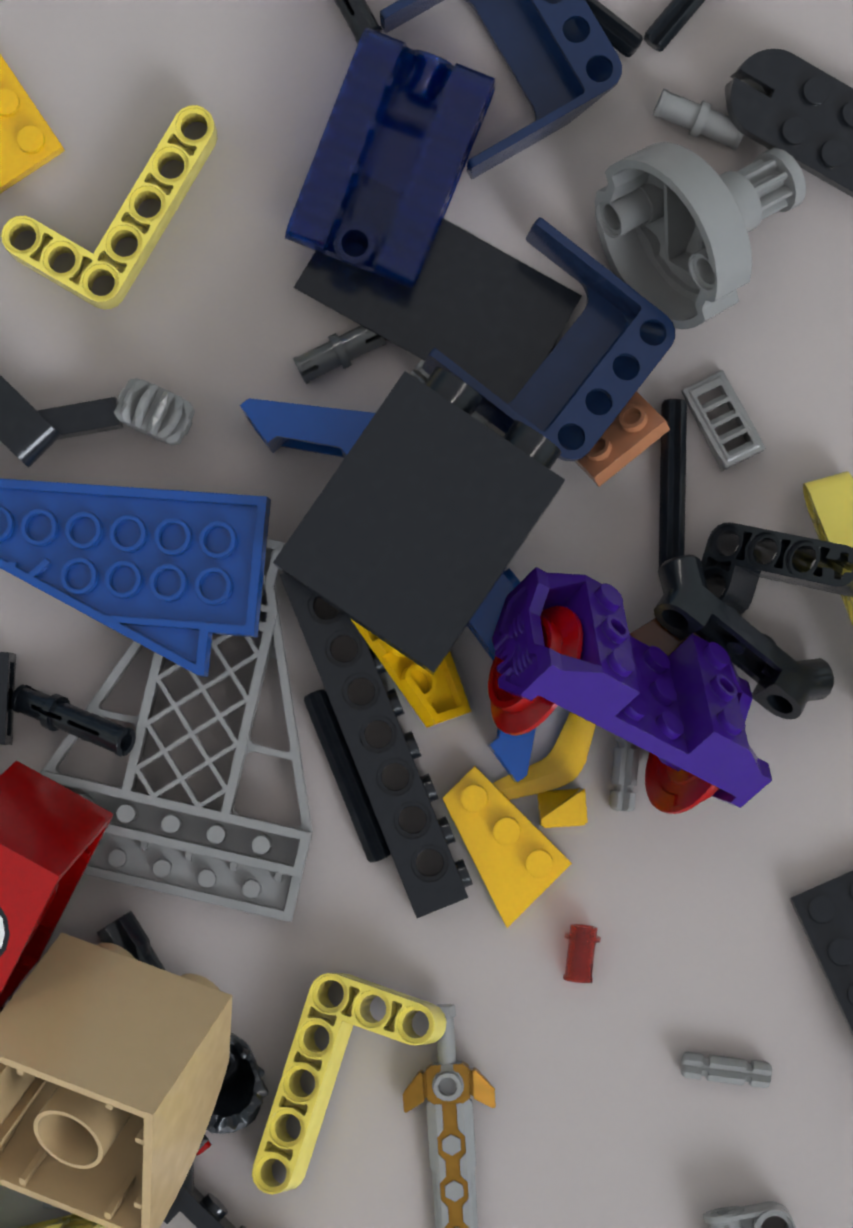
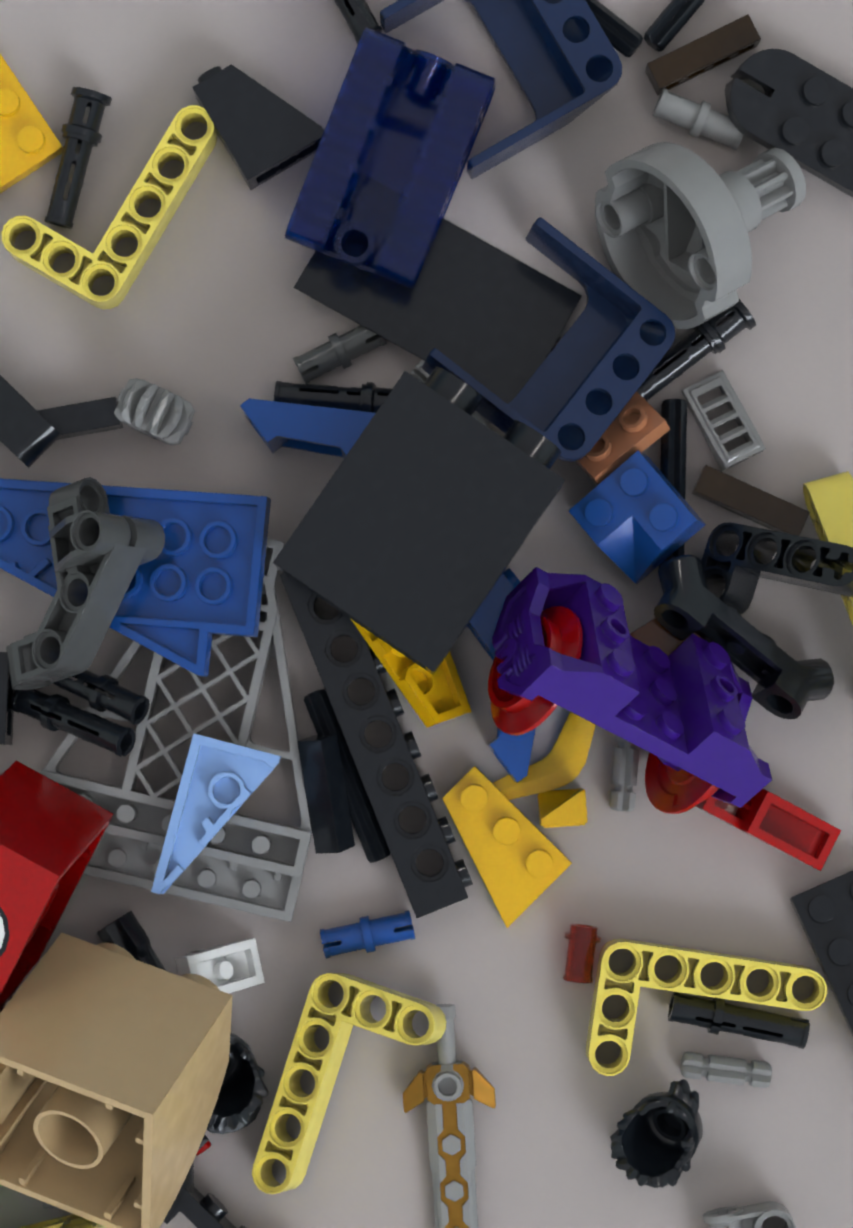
(62, 211): none -> black pin
(93, 568): none -> dark grey connector
(126, 703): none -> black pin
(211, 790): none -> light blue wing
(227, 965): none -> white slope
(255, 124): none -> black slope
(326, 793): none -> black piece
(364, 399): none -> black pin
(367, 934): none -> blue pin
(637, 517): none -> blue slope
(659, 1136): none -> black hair
(686, 980): none -> light yellow beam
(703, 54): none -> dark brown piece
(704, 339): none -> black pin
(749, 502): none -> dark brown piece
(749, 1022): none -> black pin
(779, 825): none -> red slope

